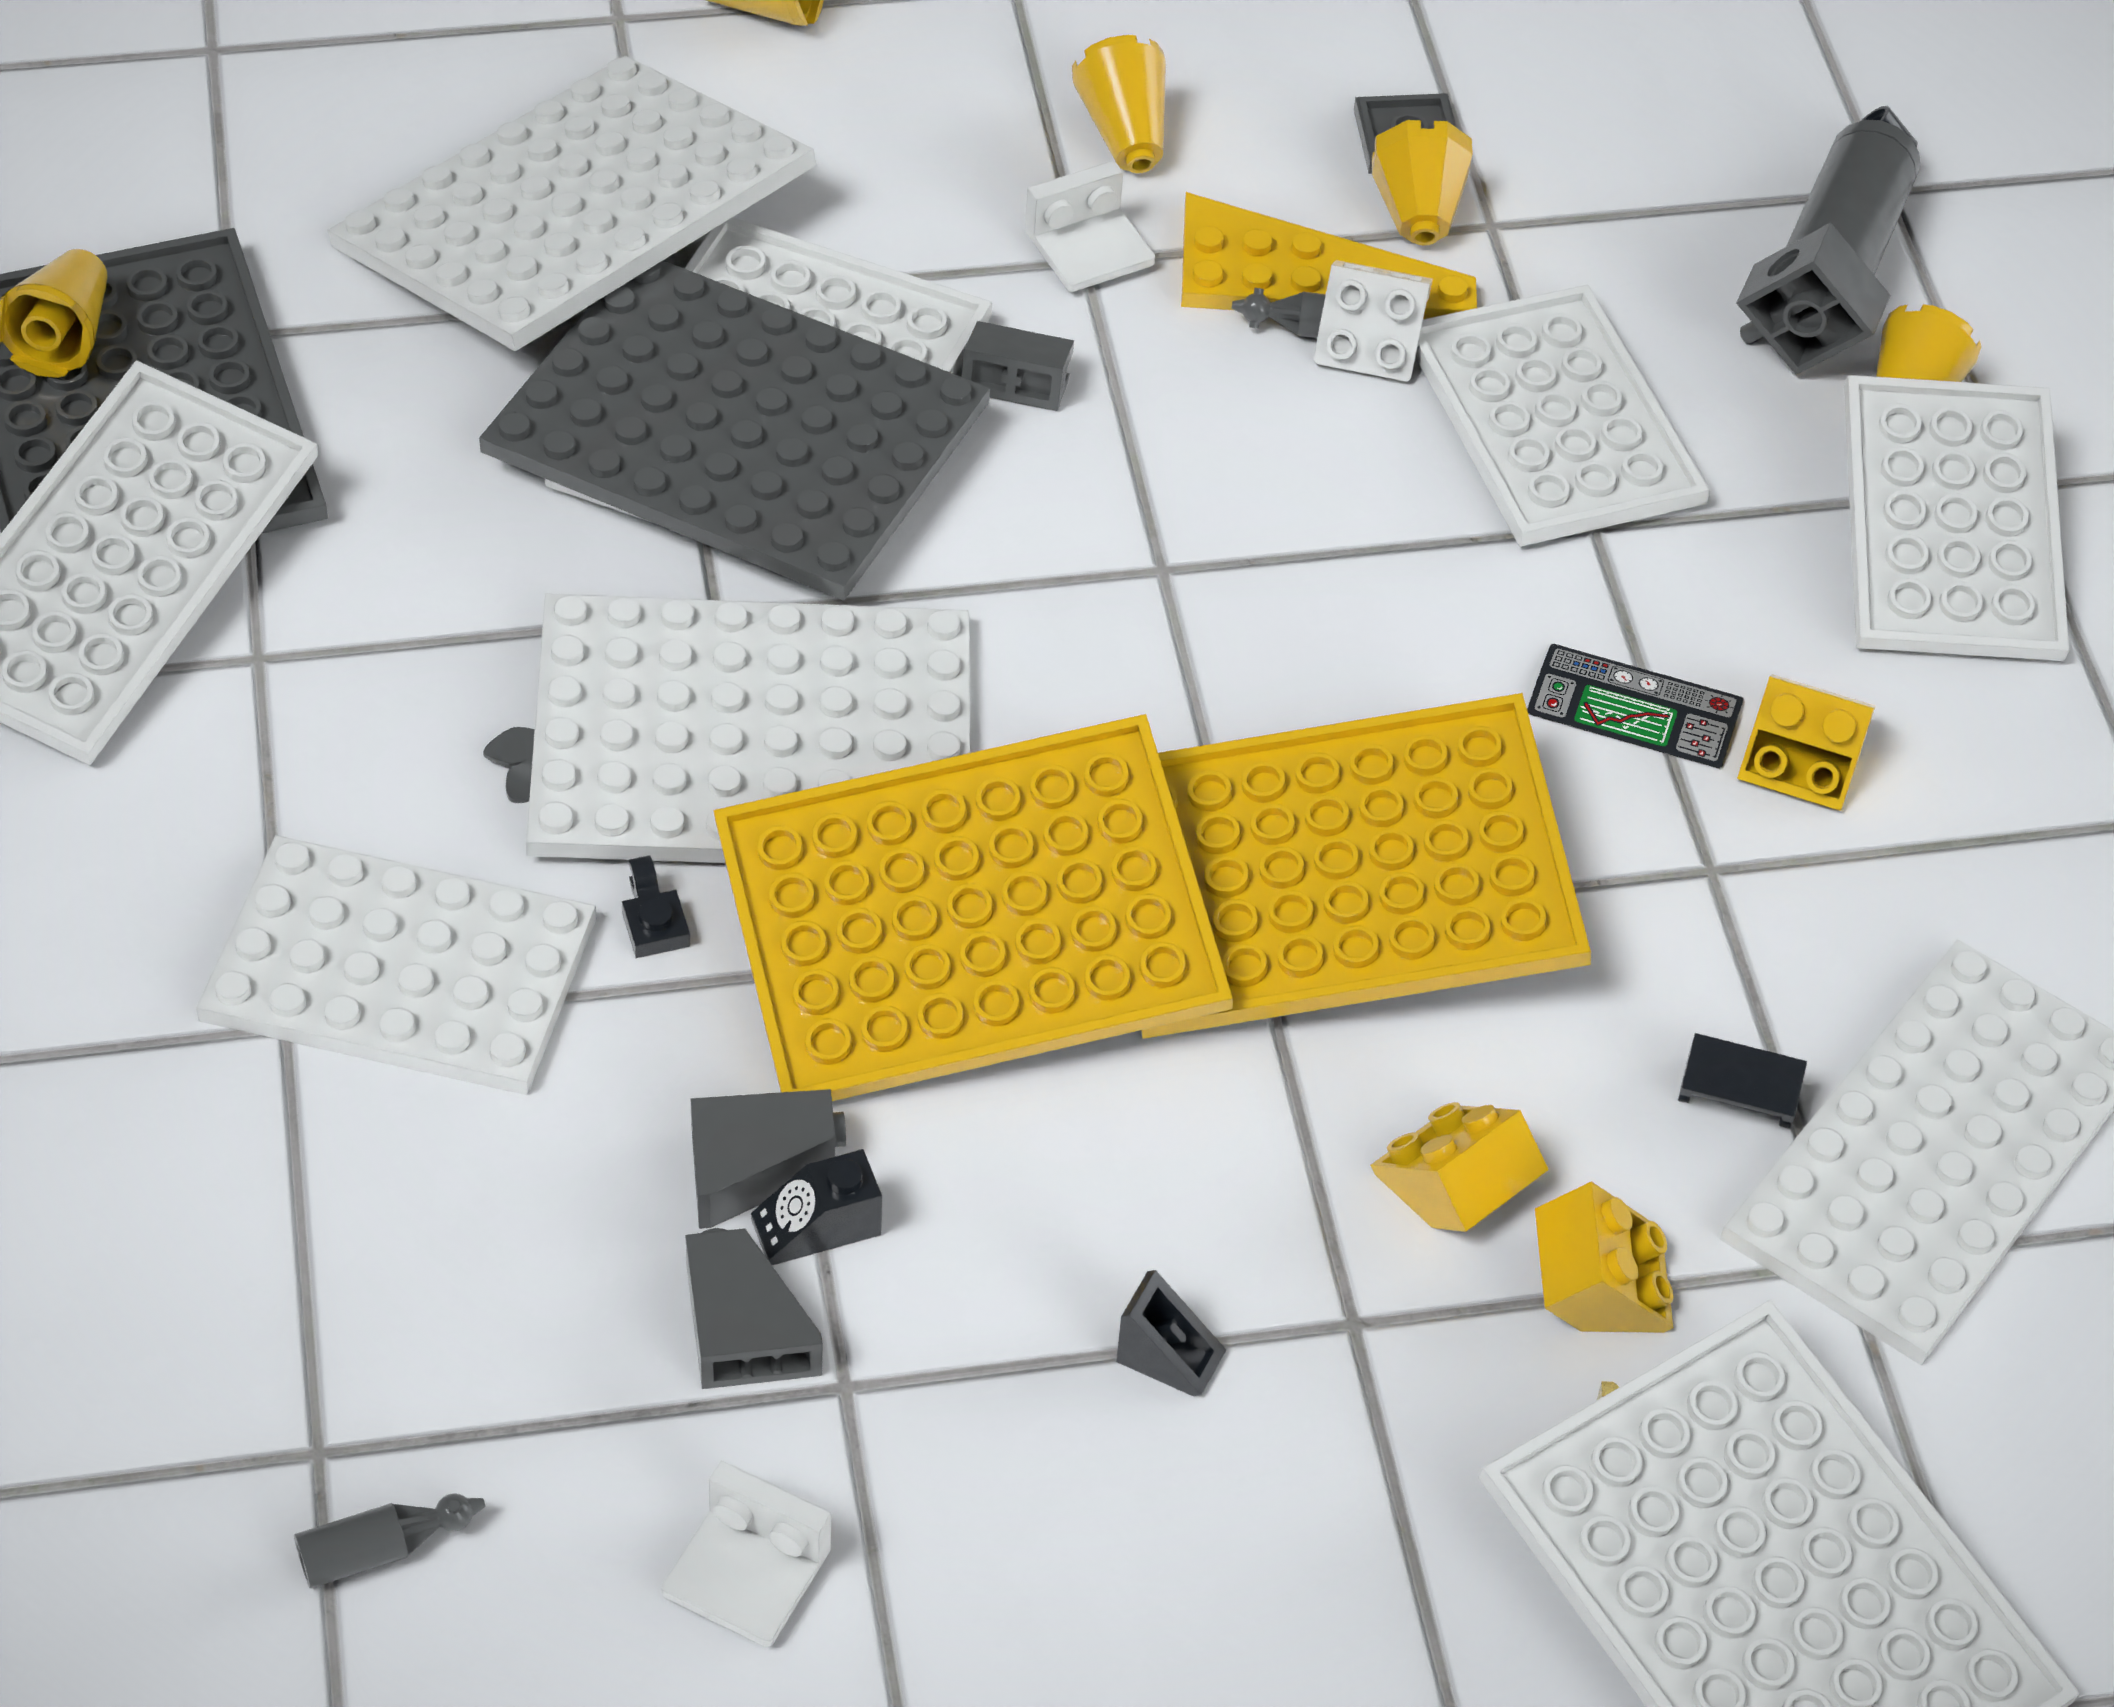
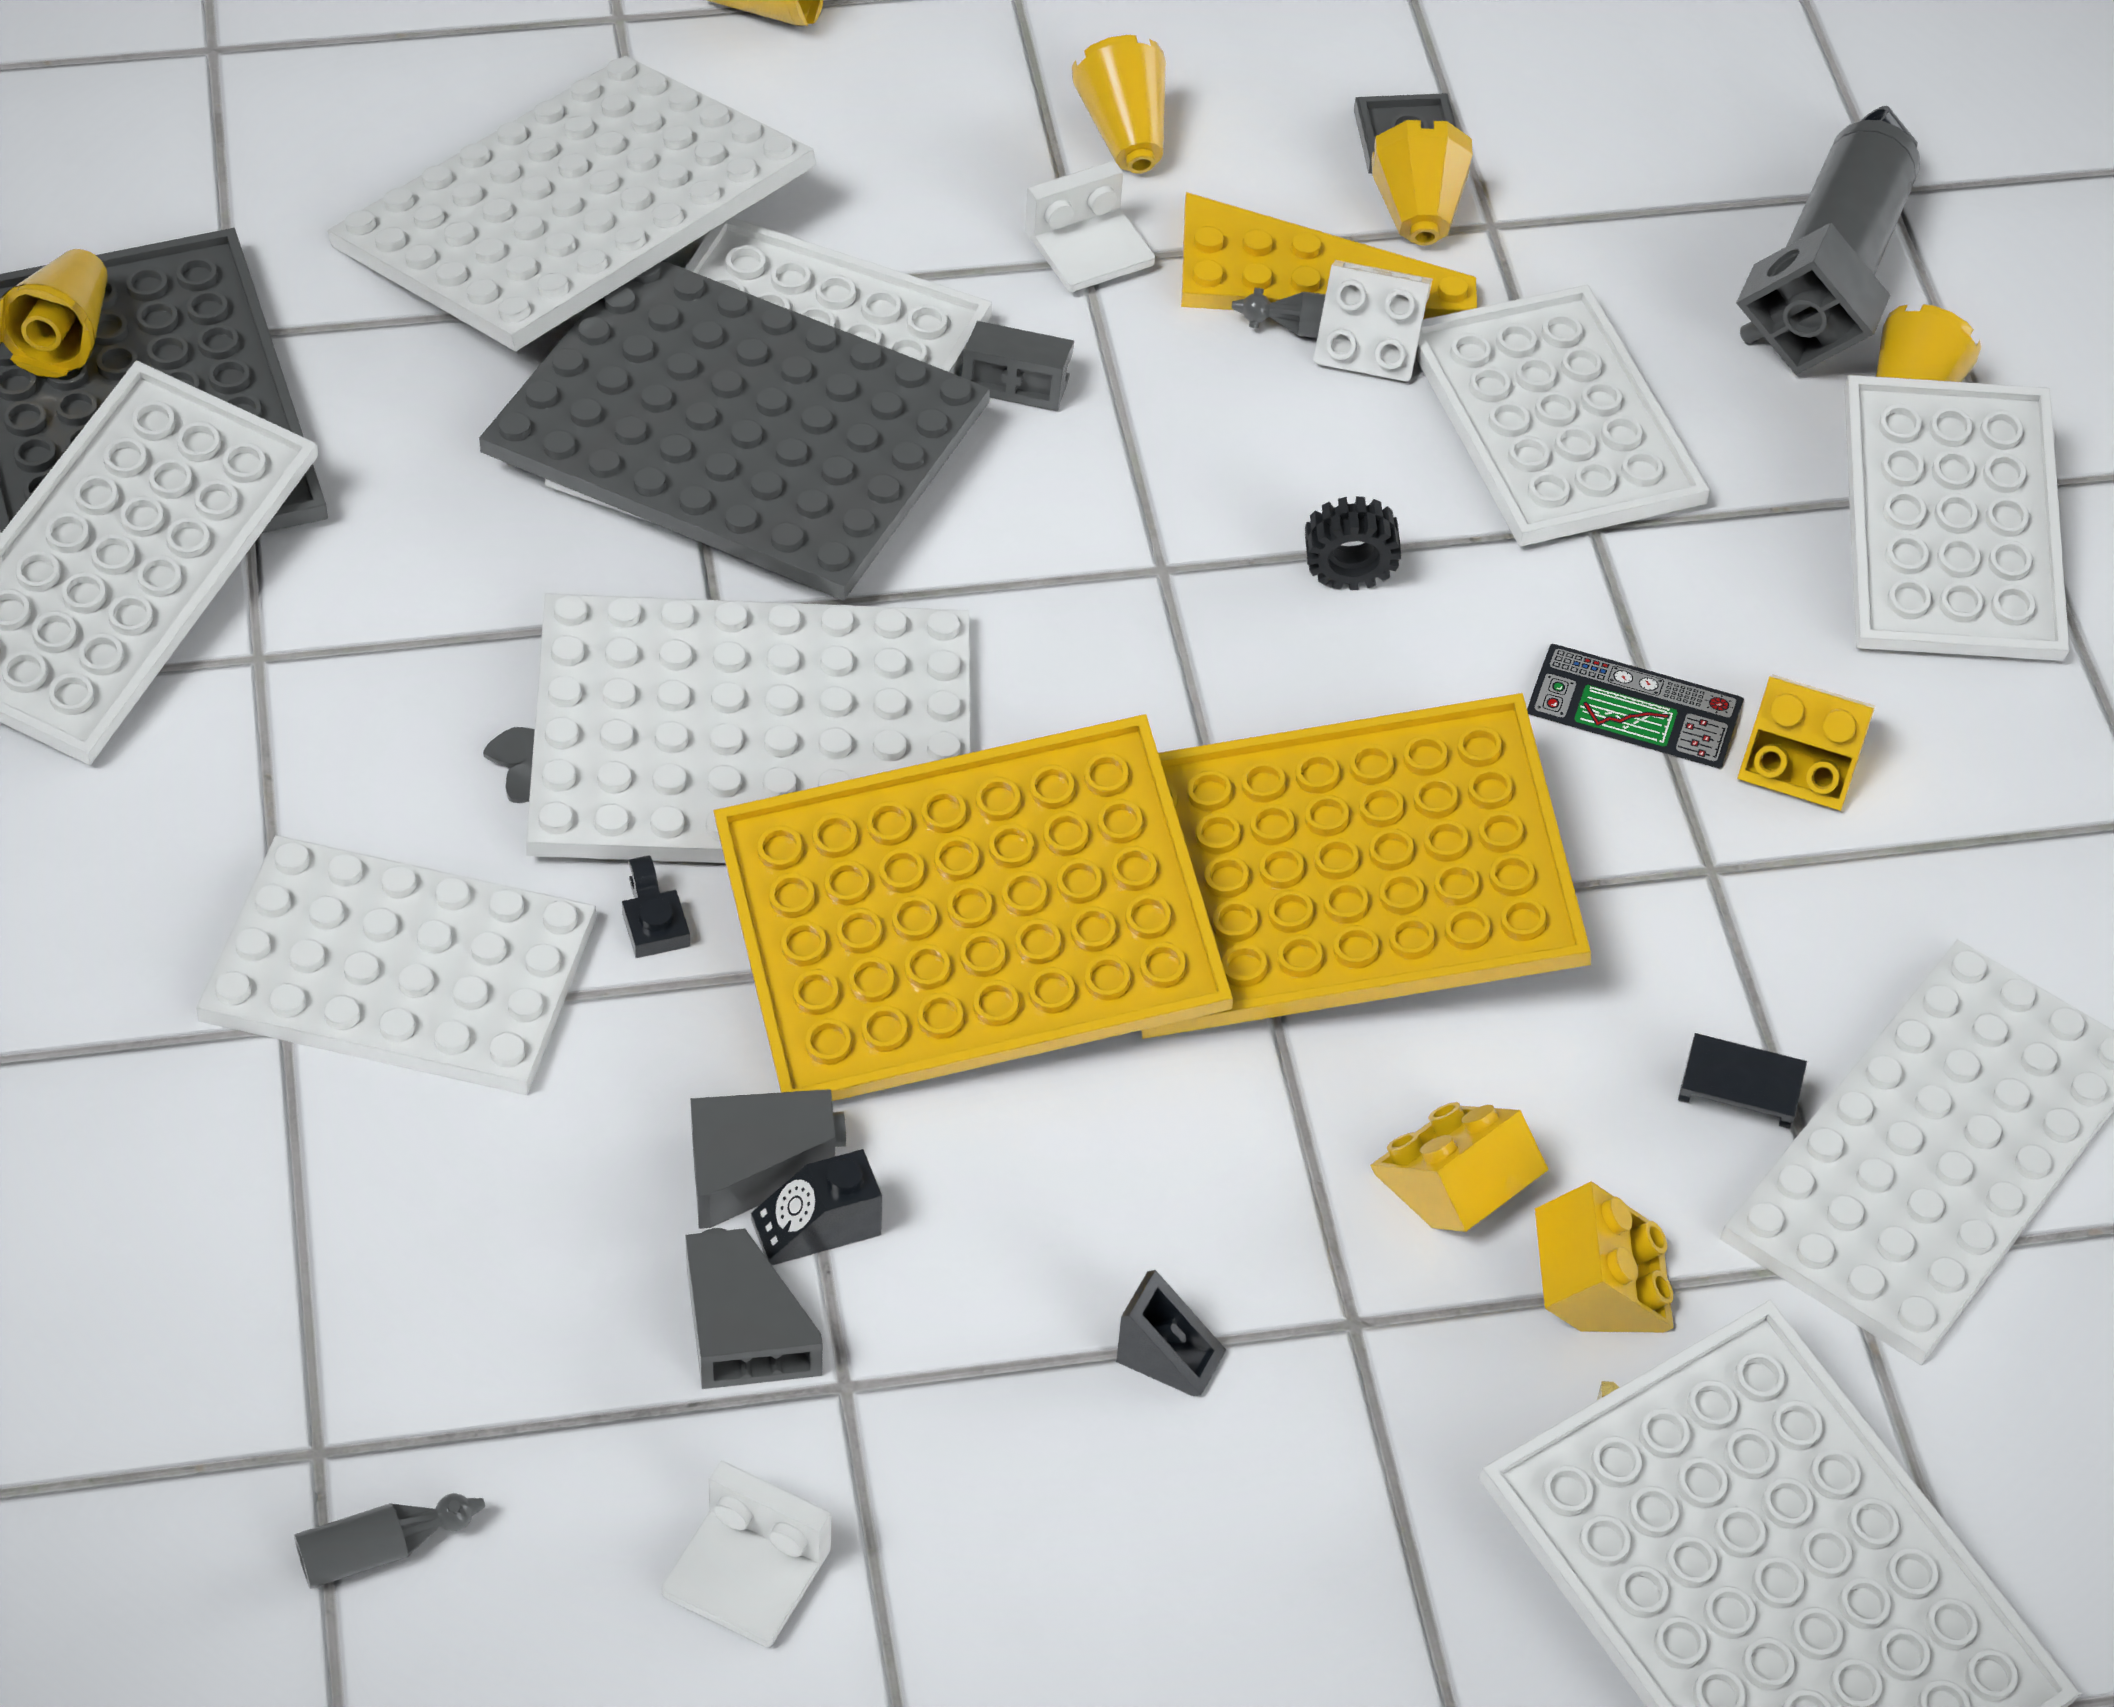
(1350, 524): none -> black tyre

